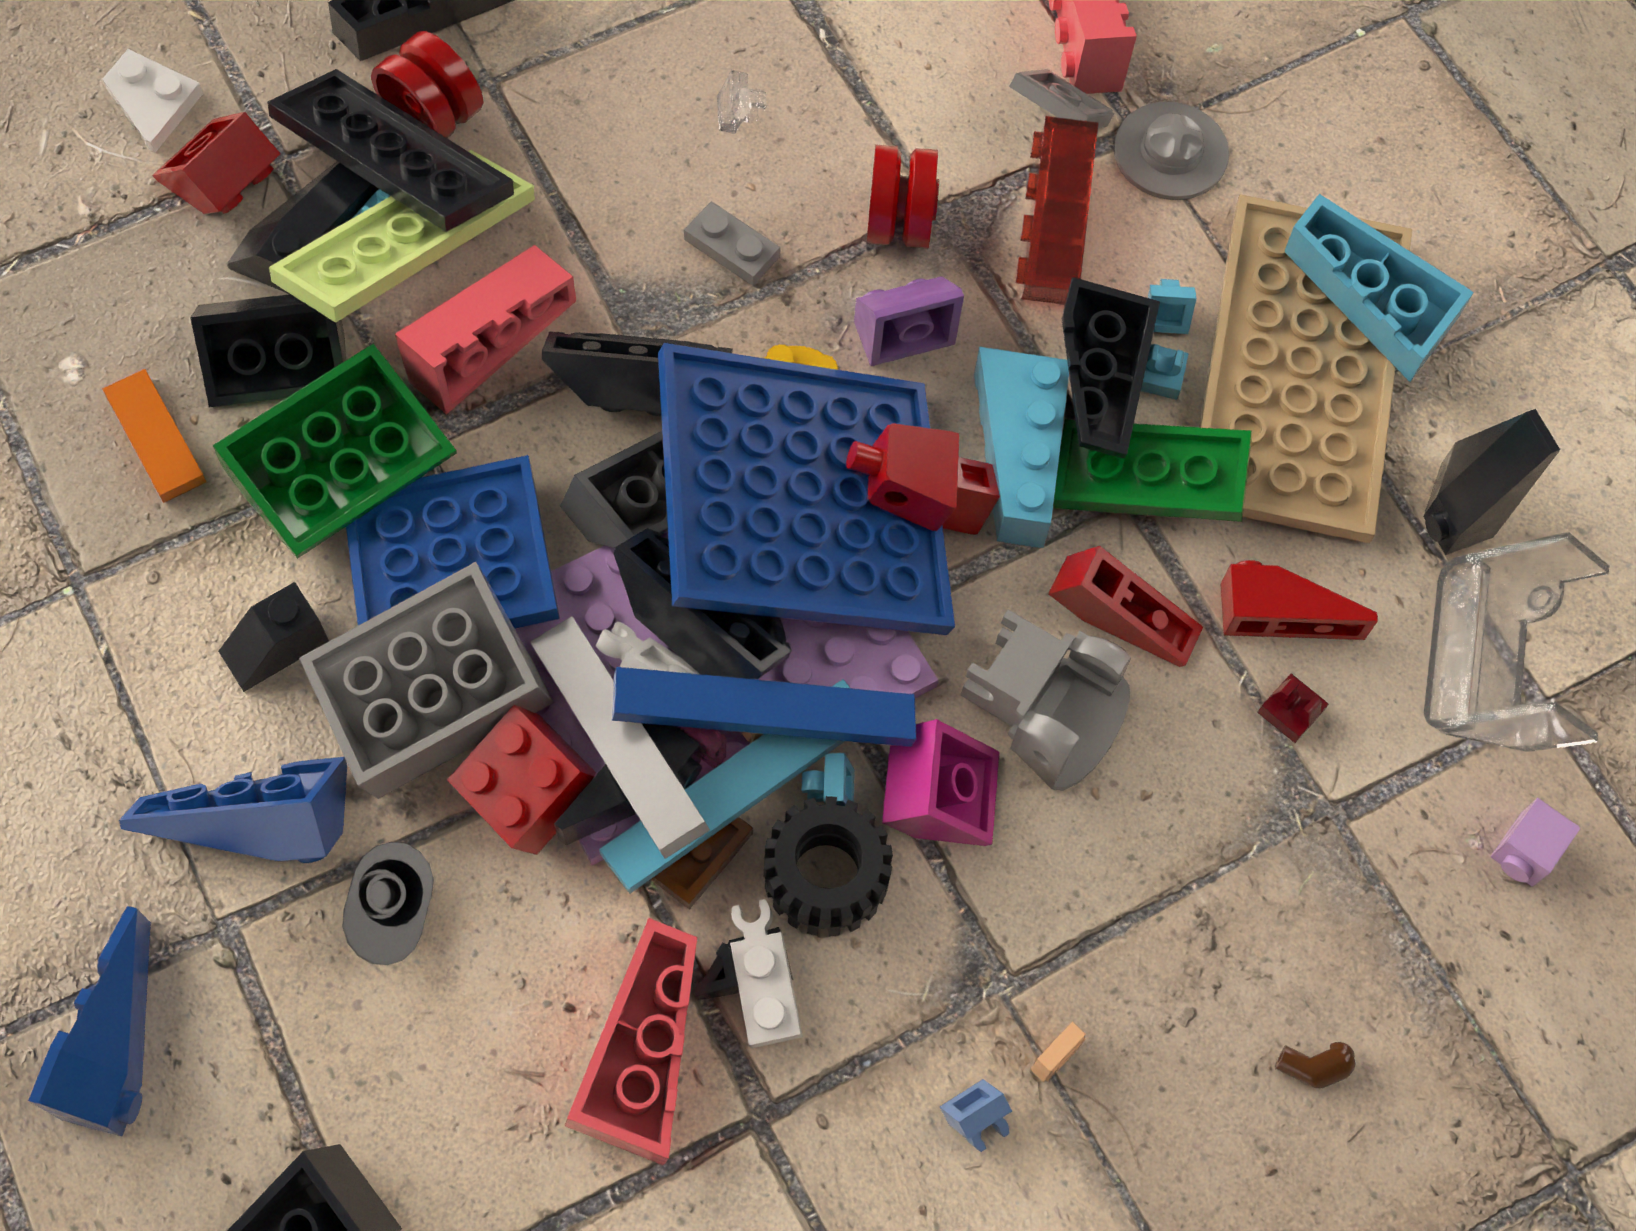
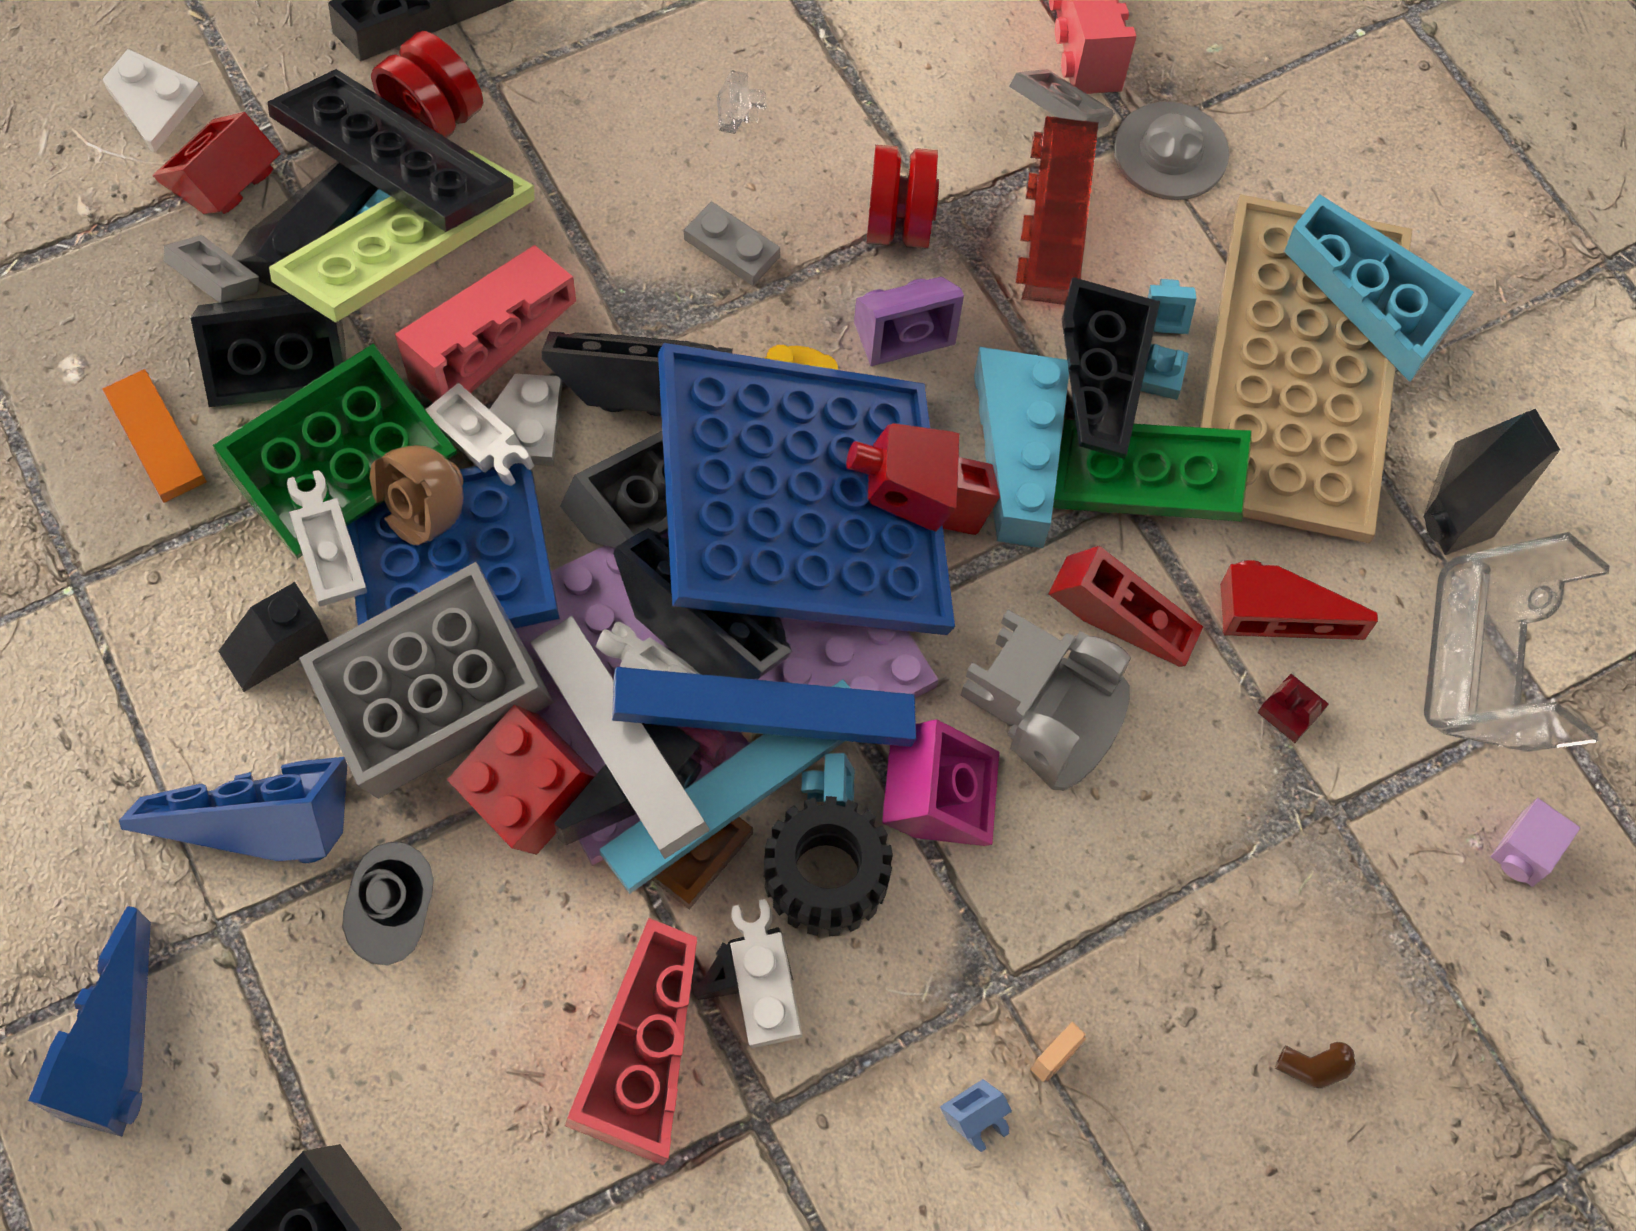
(211, 269): none -> light grey plate
(325, 544): none -> white plate
(419, 491): none -> medium nougat cylinder
(478, 433): none -> white plate
(532, 411): none -> white wing

